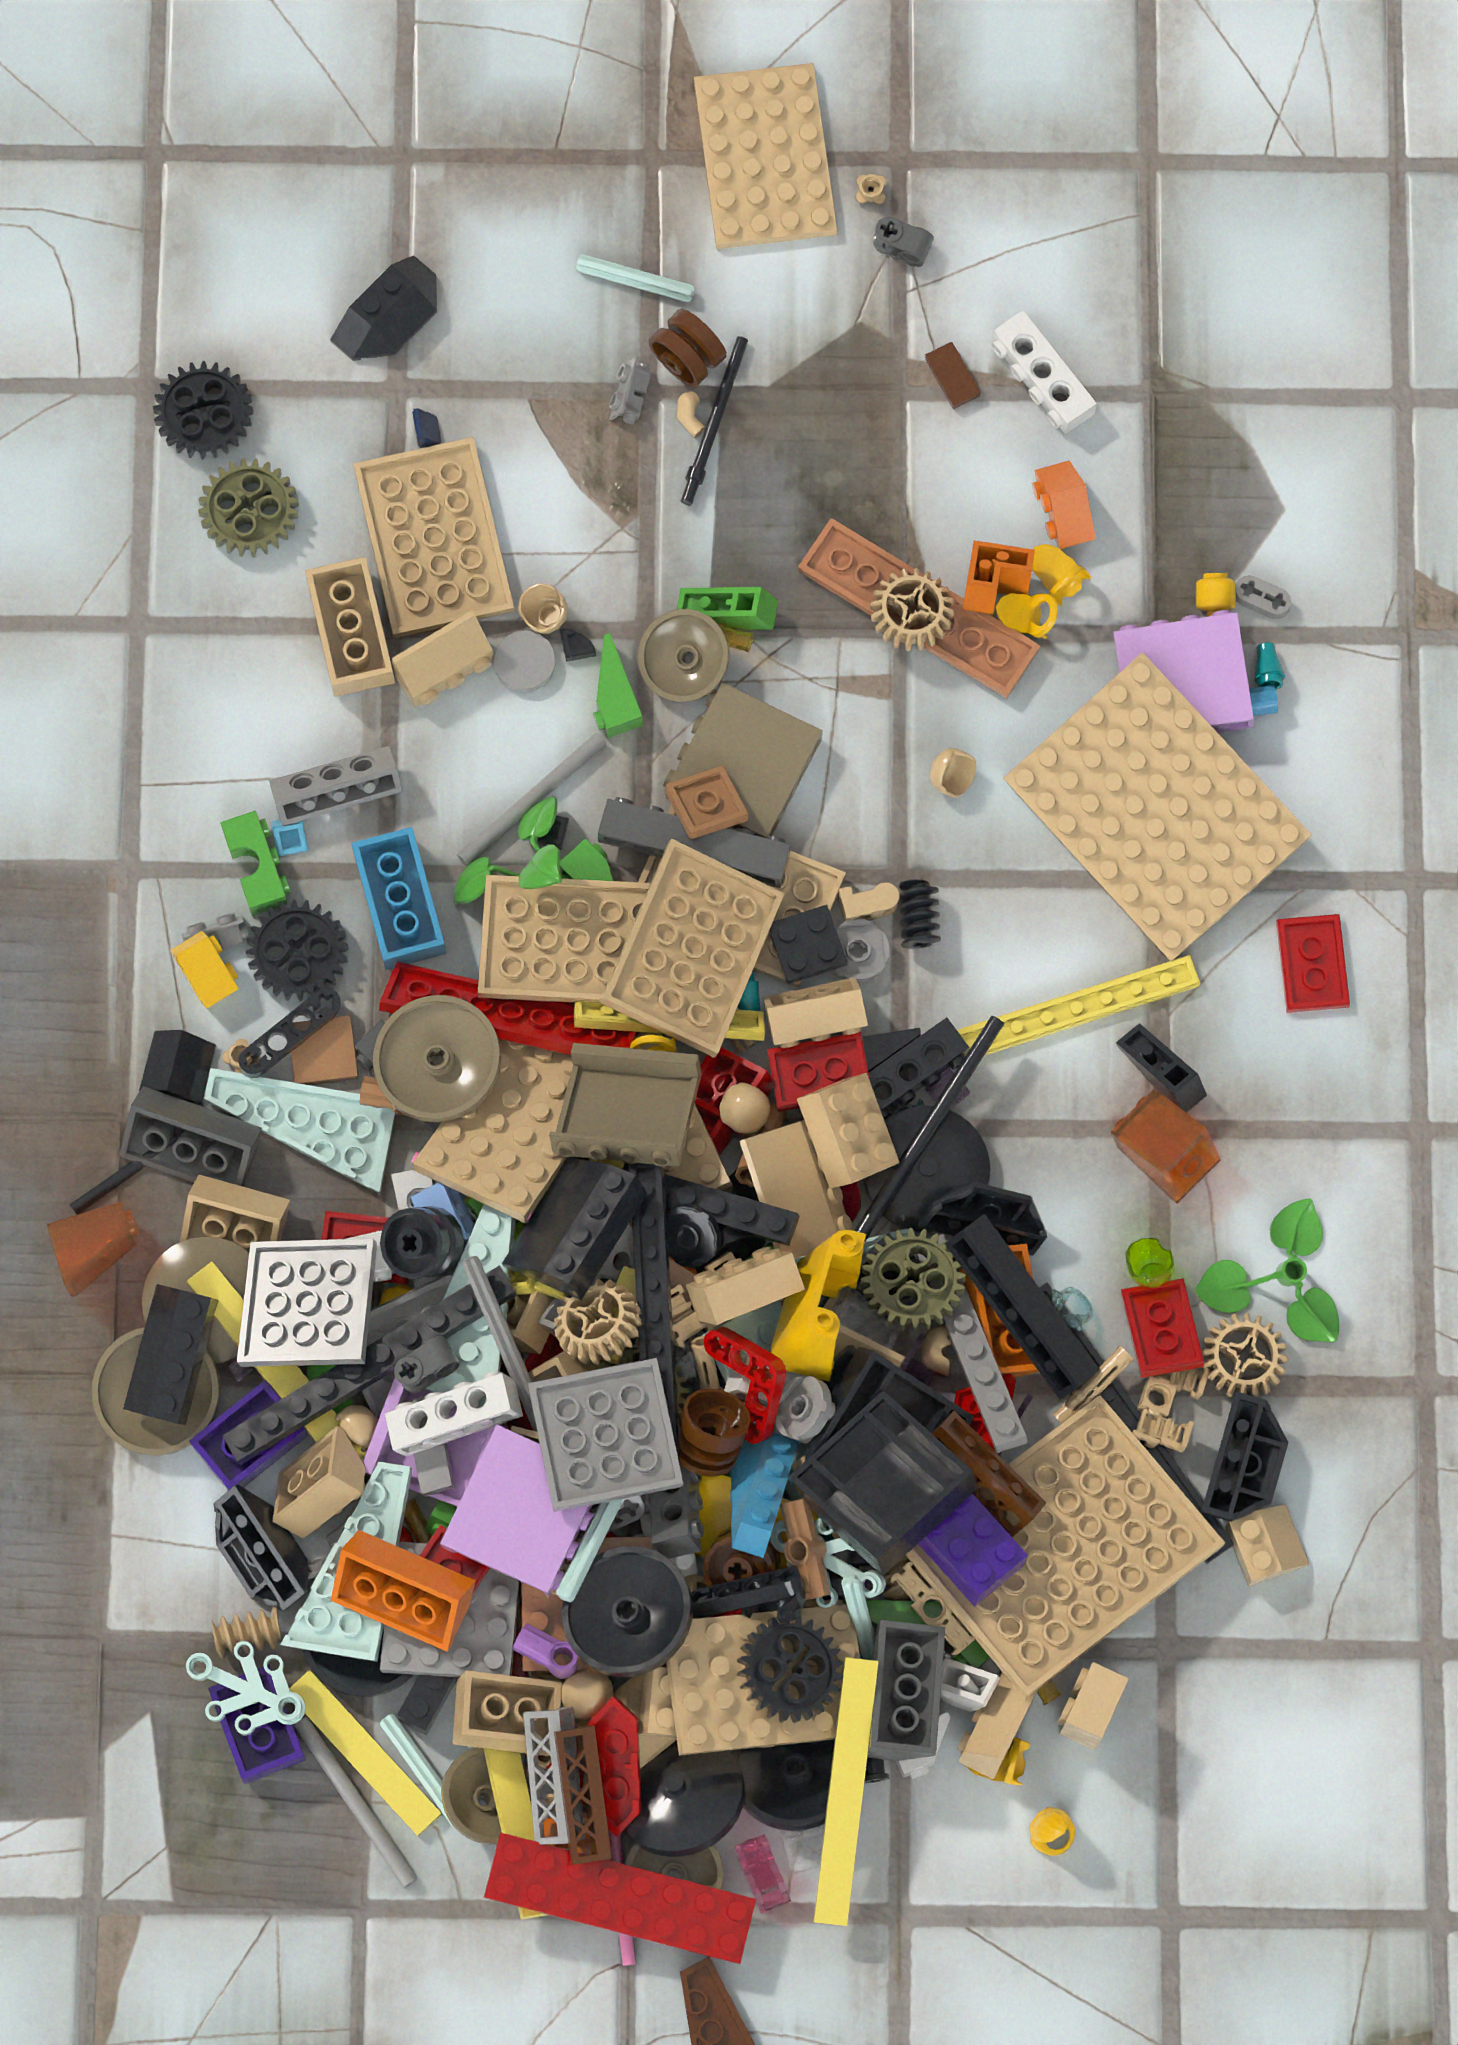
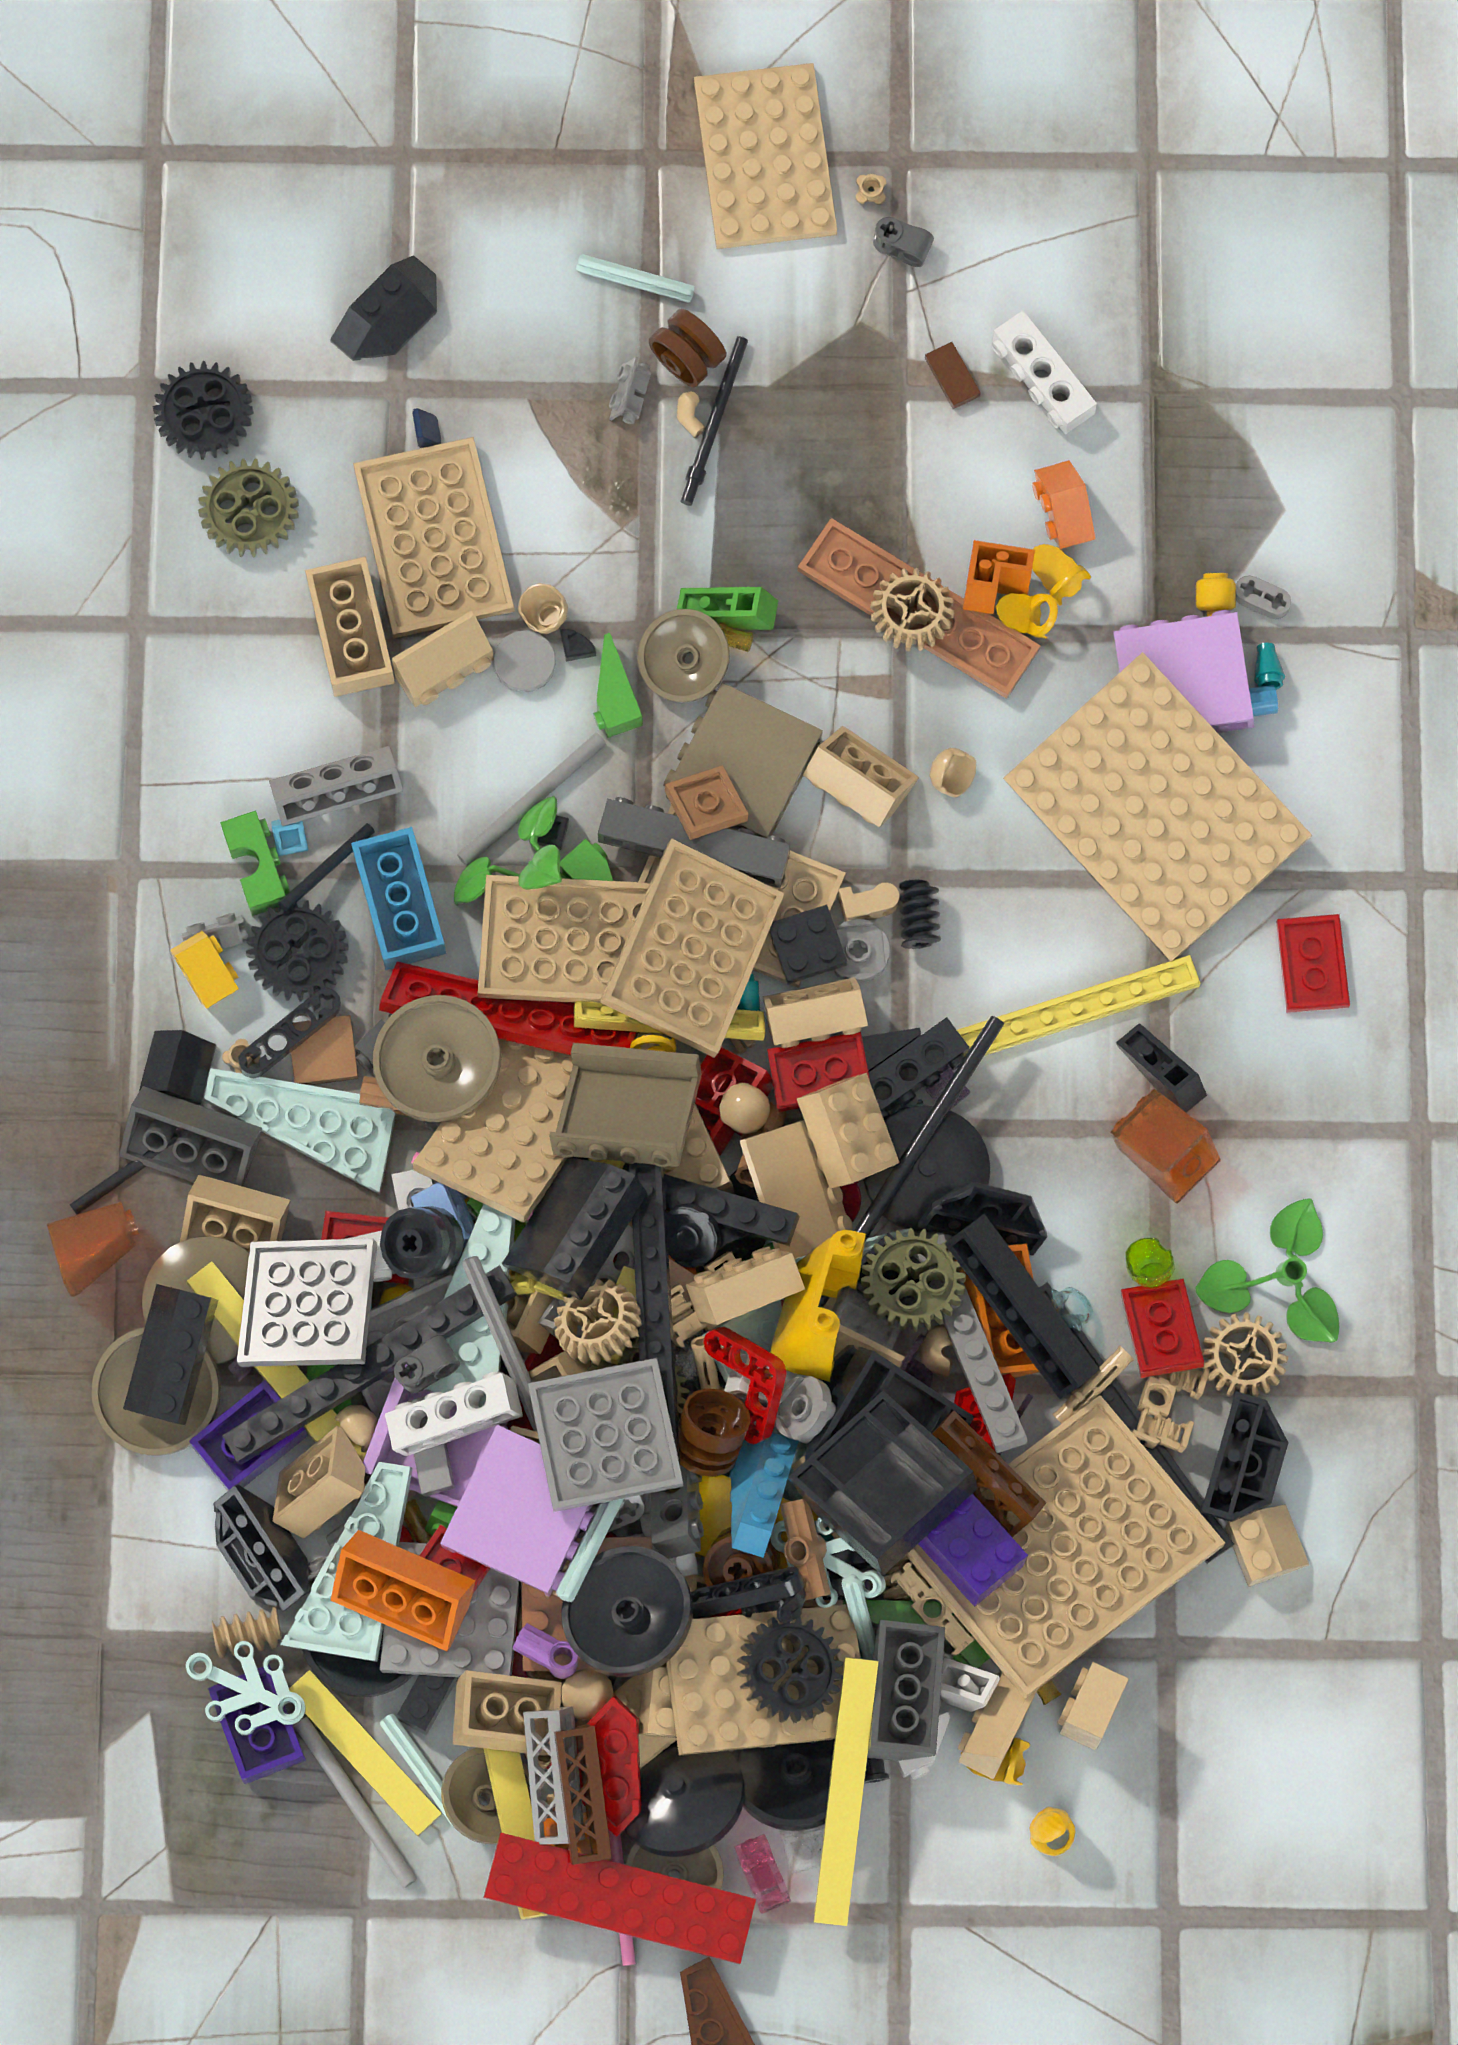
(324, 868): none -> black bar
(860, 776): none -> tan slope

